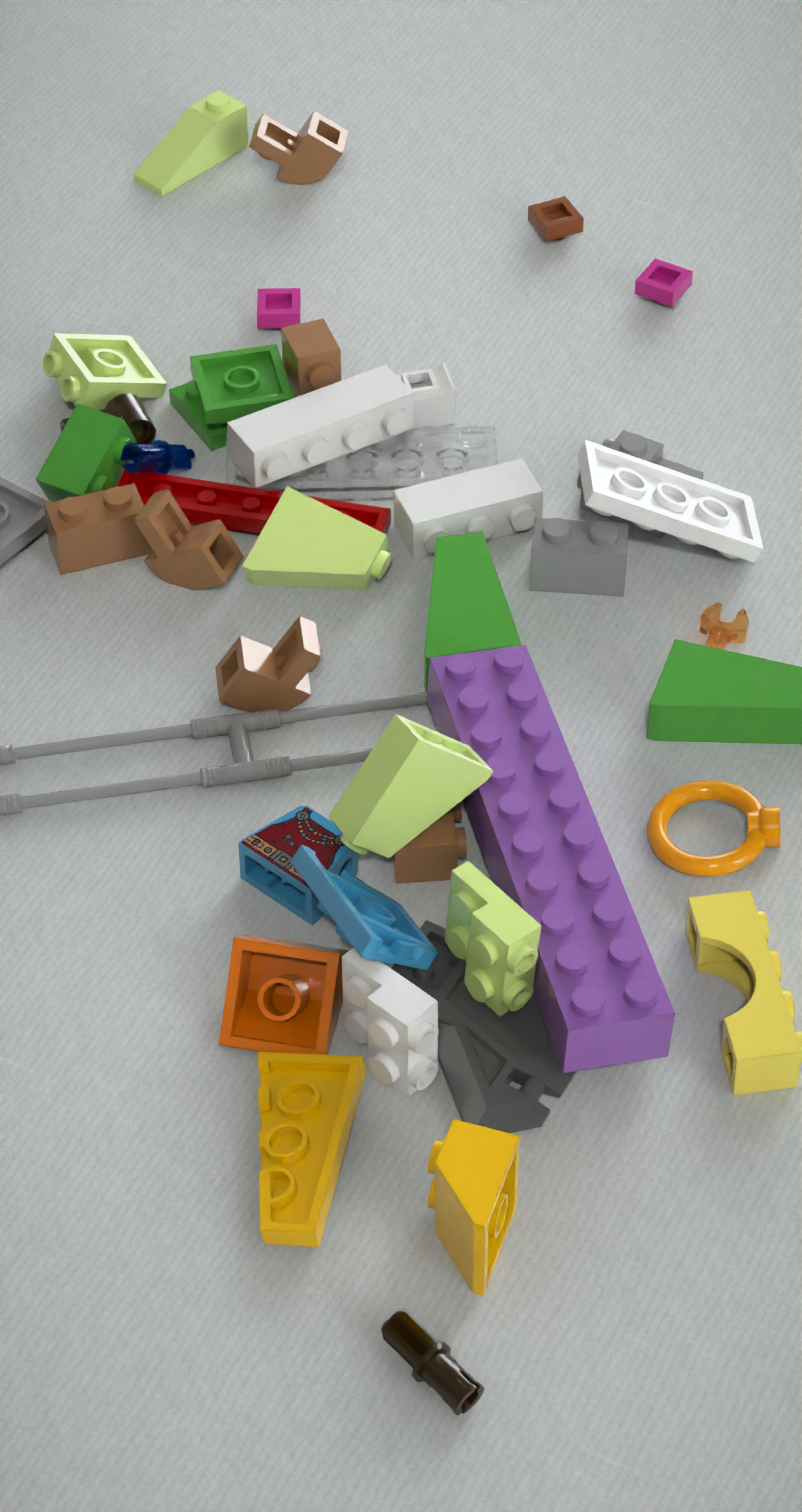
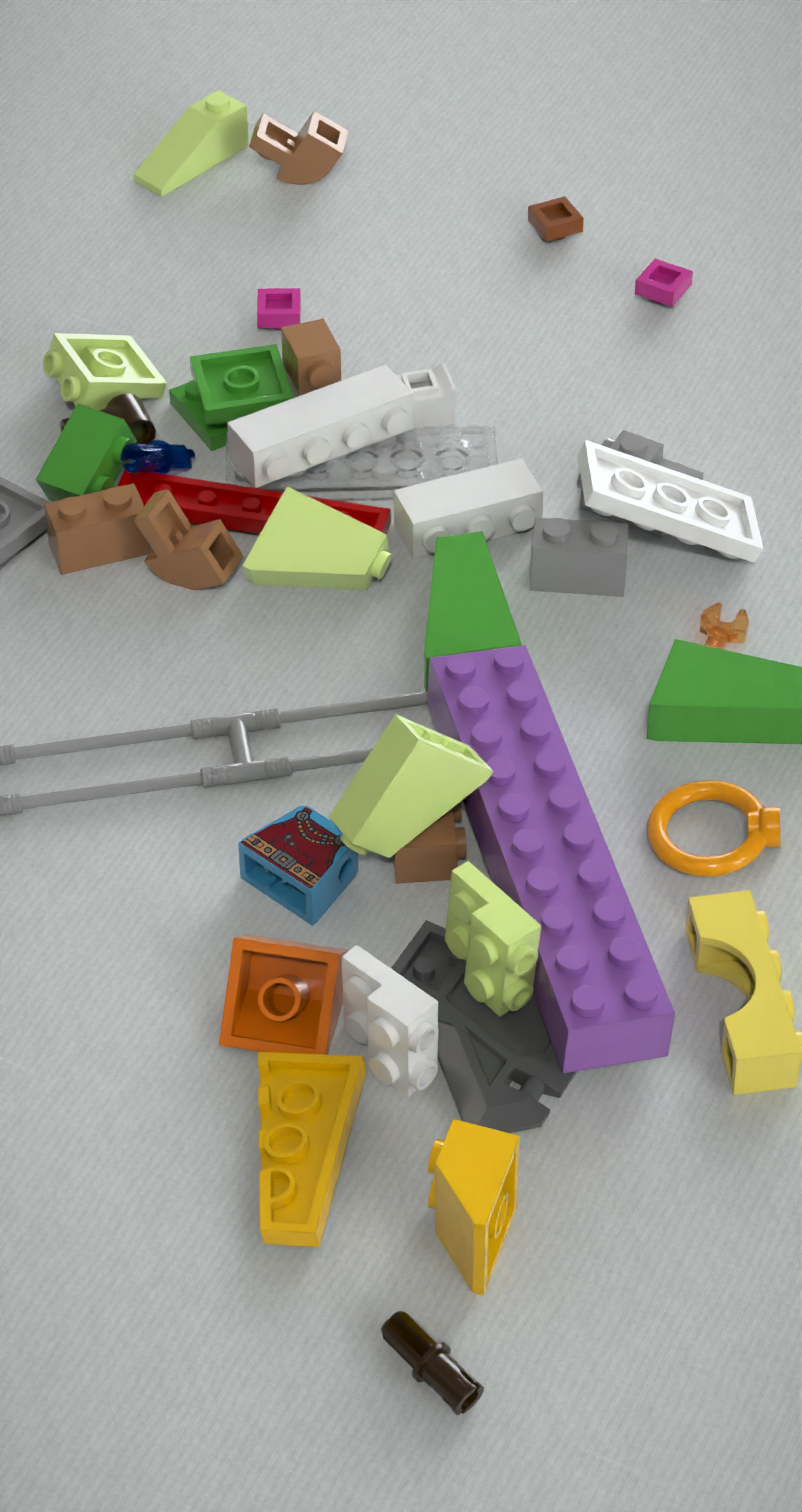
(269, 677): medium nougat brick -> none
(365, 916): dark azure wing -> none

